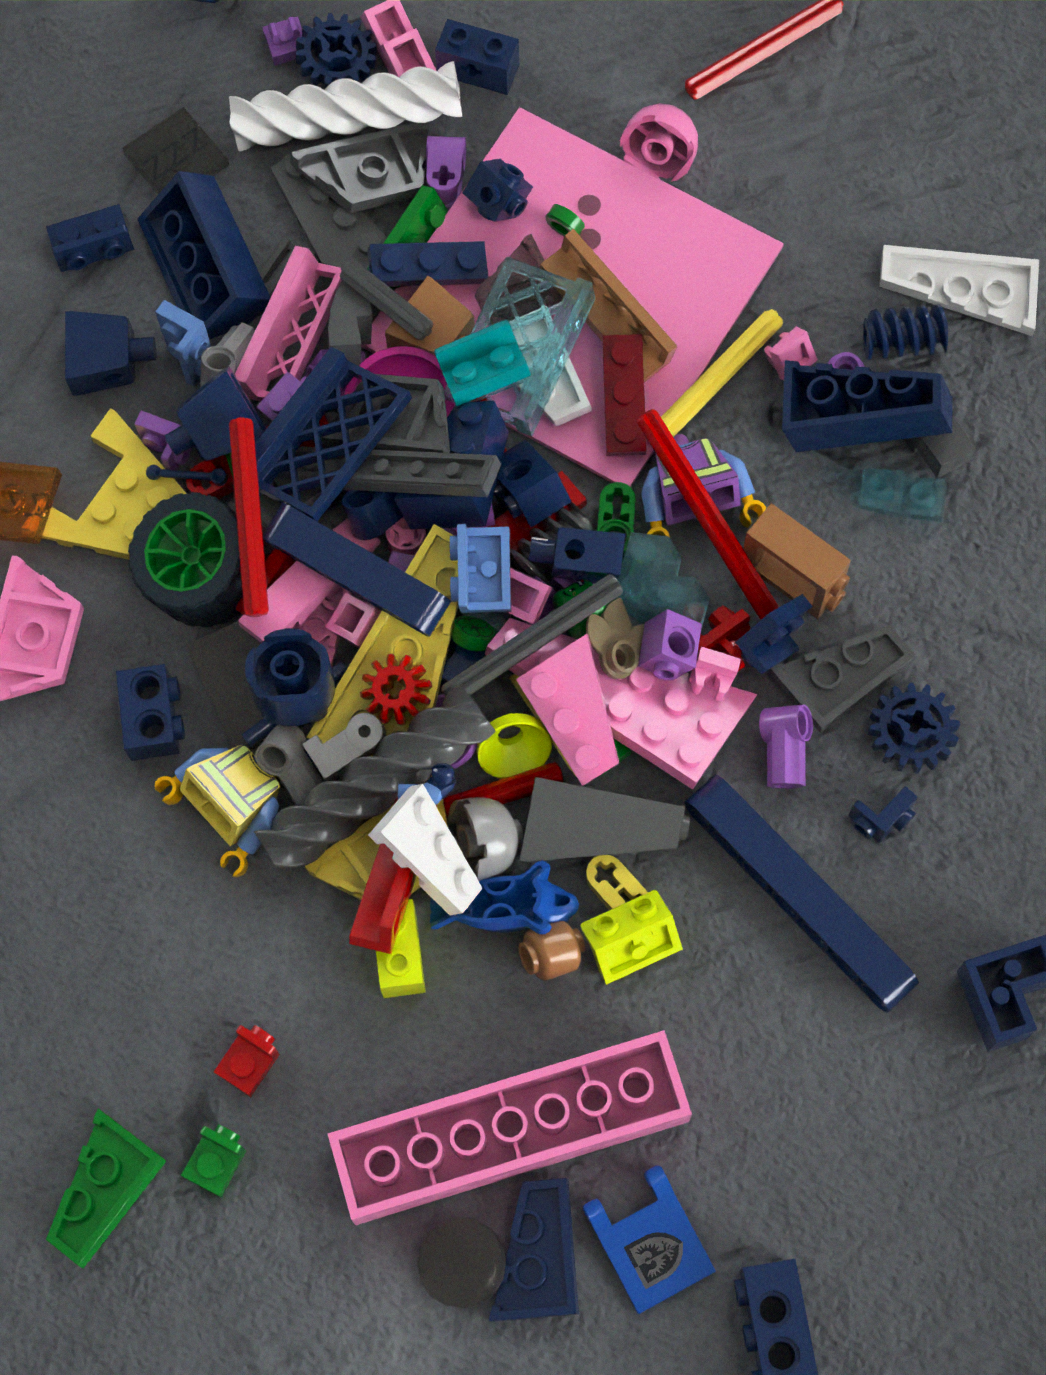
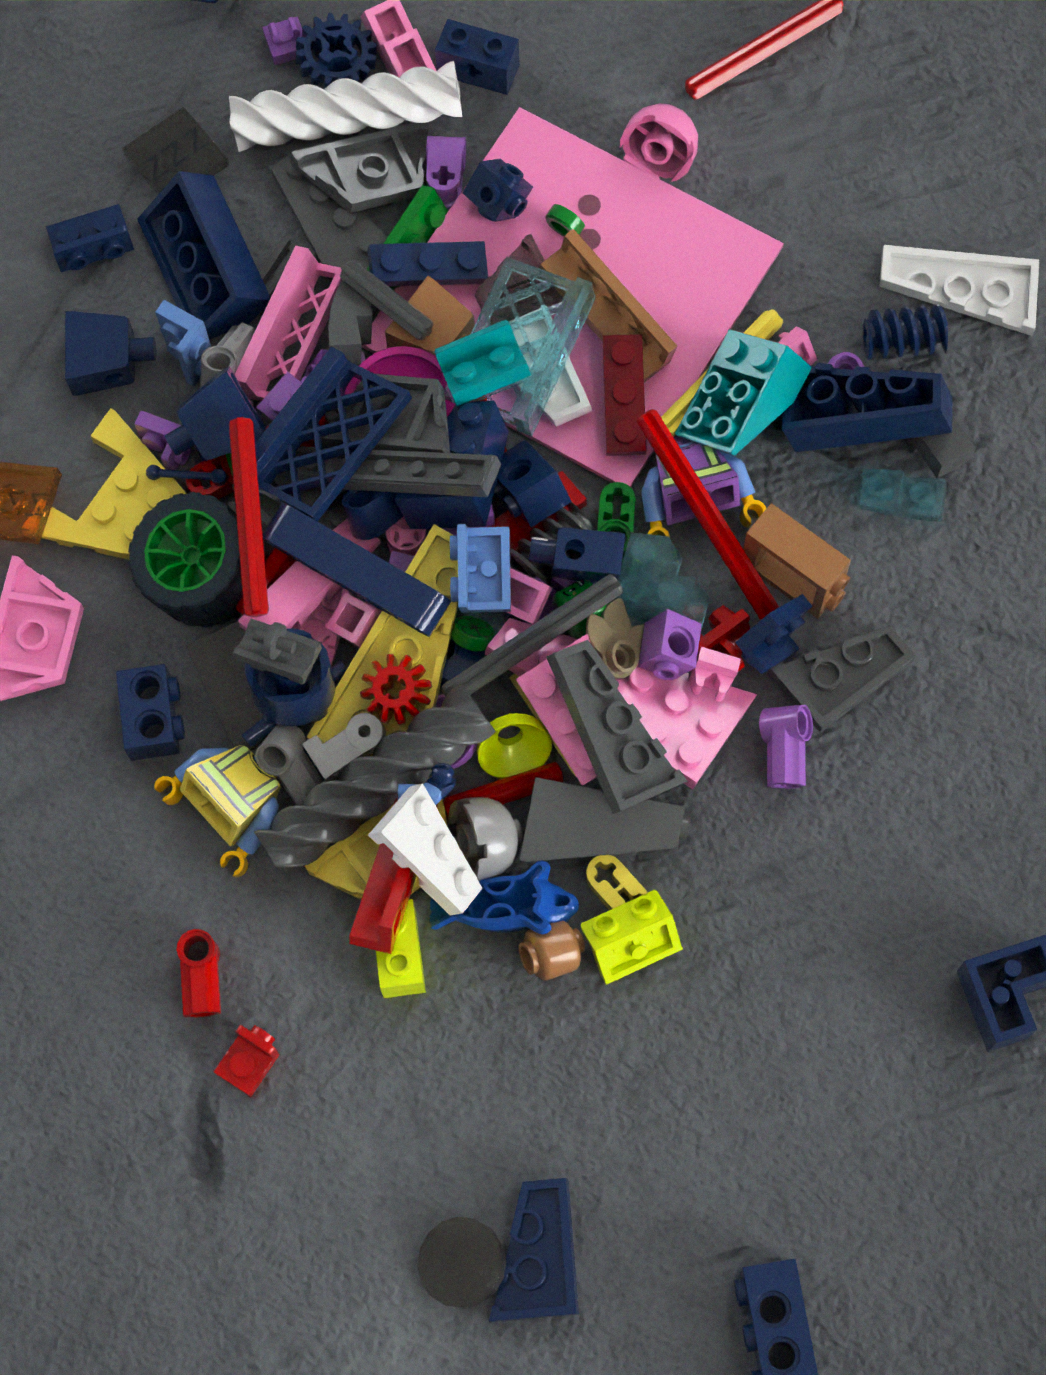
(106, 1185): green wing -> none
(199, 978): none -> red piece
(214, 1159): green bracket -> none
(277, 650): none -> dark grey hips
(509, 1127): bright pink brick -> none
(618, 745): none -> dark grey wing
(652, 1248): blue flag -> none
(742, 392): none -> teal slope
(801, 893): dark blue beam -> none
(894, 815): dark blue bracket -> none
(898, 724): dark blue gear -> none

